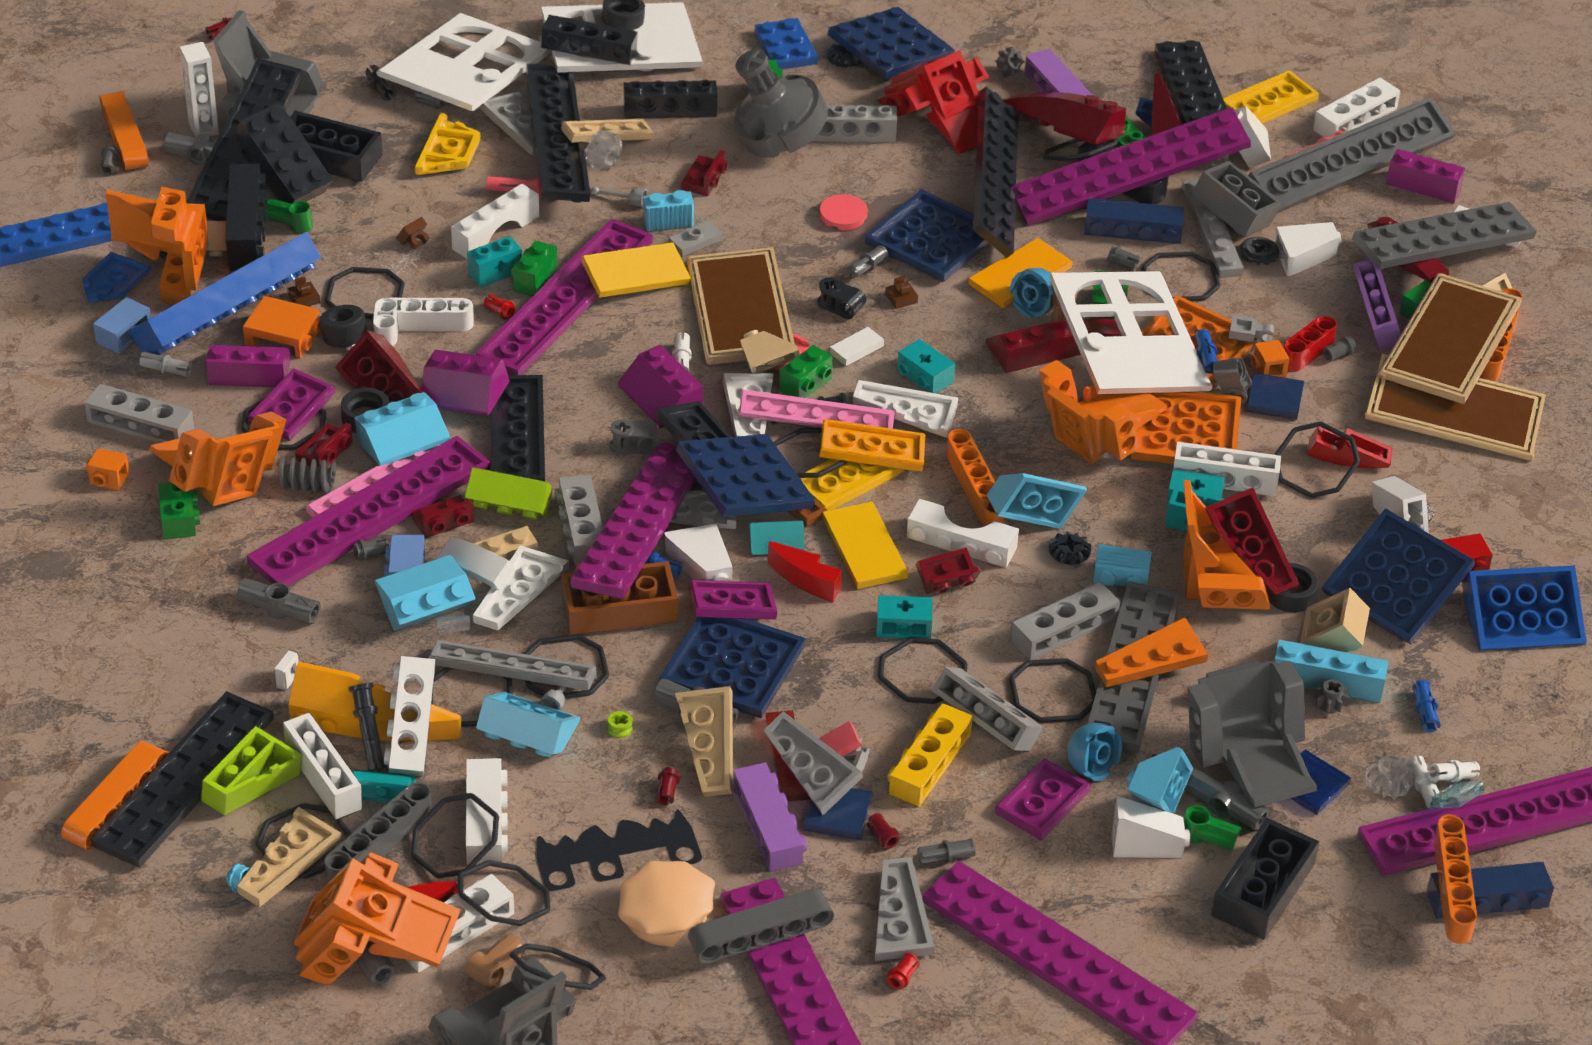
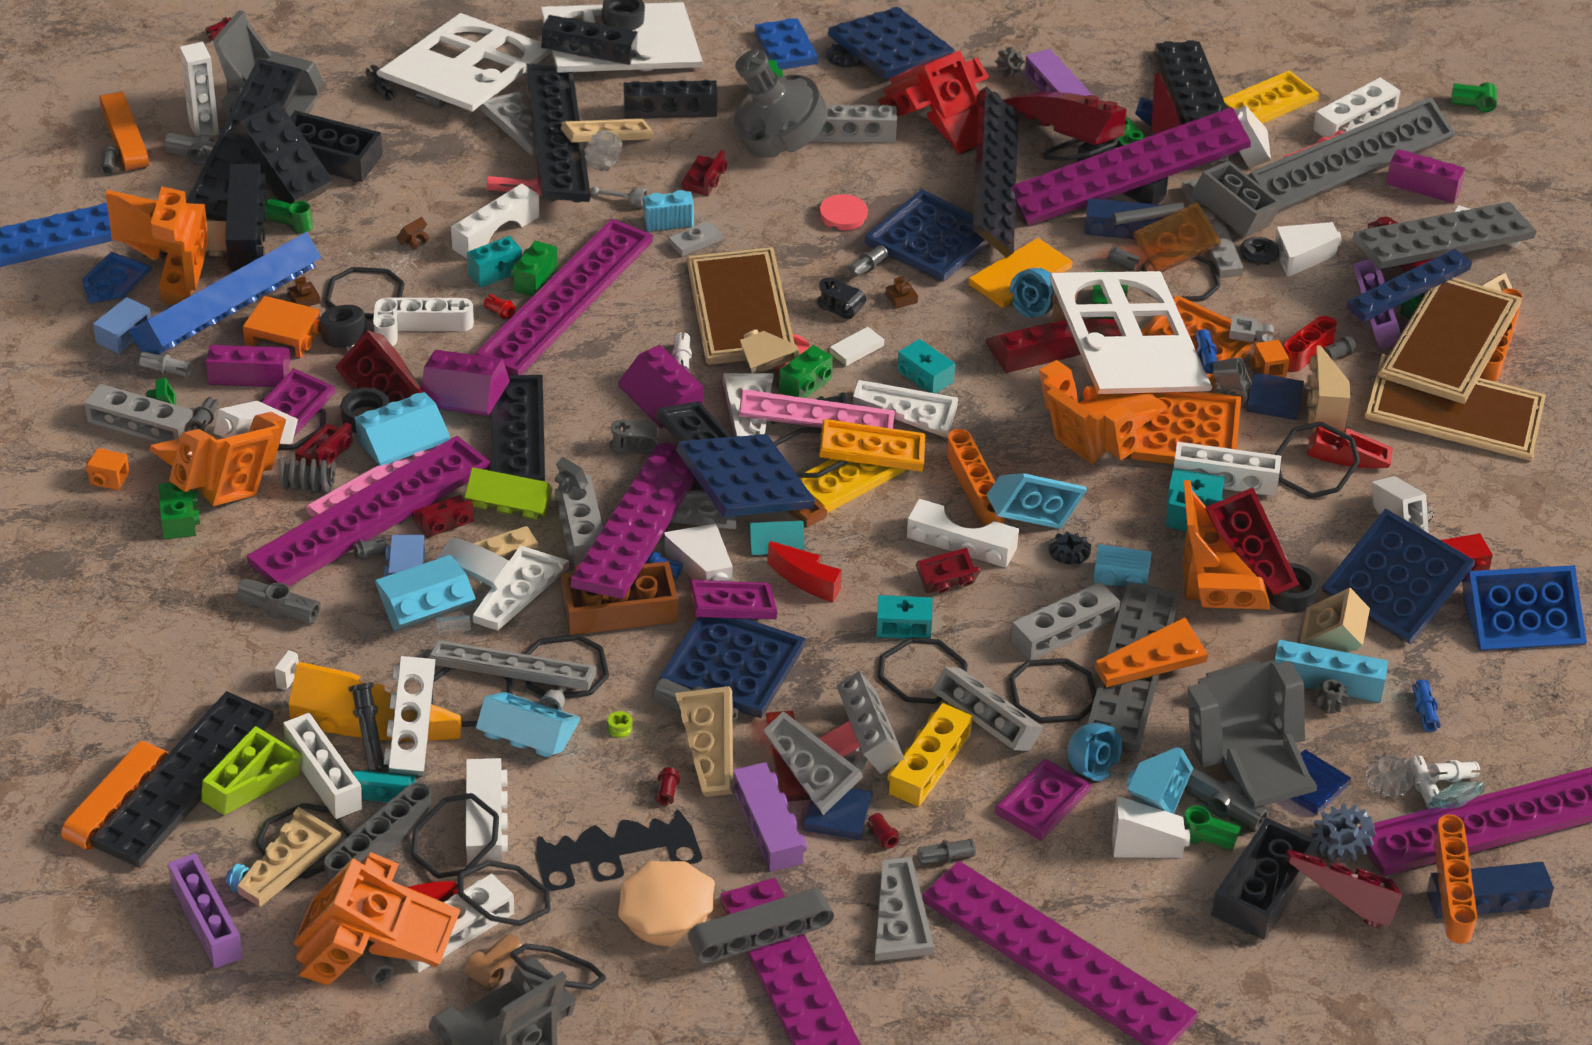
(162, 392): none -> green tile
(204, 414): none -> dark grey axle
(205, 910): none -> medium lavender brick
(238, 419): none -> white slope
(447, 147): yellow wing -> none
(569, 476): none -> dark grey tile
(636, 269): yellow tile -> none
(865, 545): yellow tile -> none
(870, 722): none -> light grey brick
(899, 976): red pin -> none
(1146, 213): none -> dark grey piece
(1177, 238): none -> clear orange tile
(1328, 393): none -> tan slope
(1344, 832): none -> sand blue gear
(1363, 892): none -> dark red wedge
(1409, 285): none -> dark blue plate
(1475, 96): none -> green piece

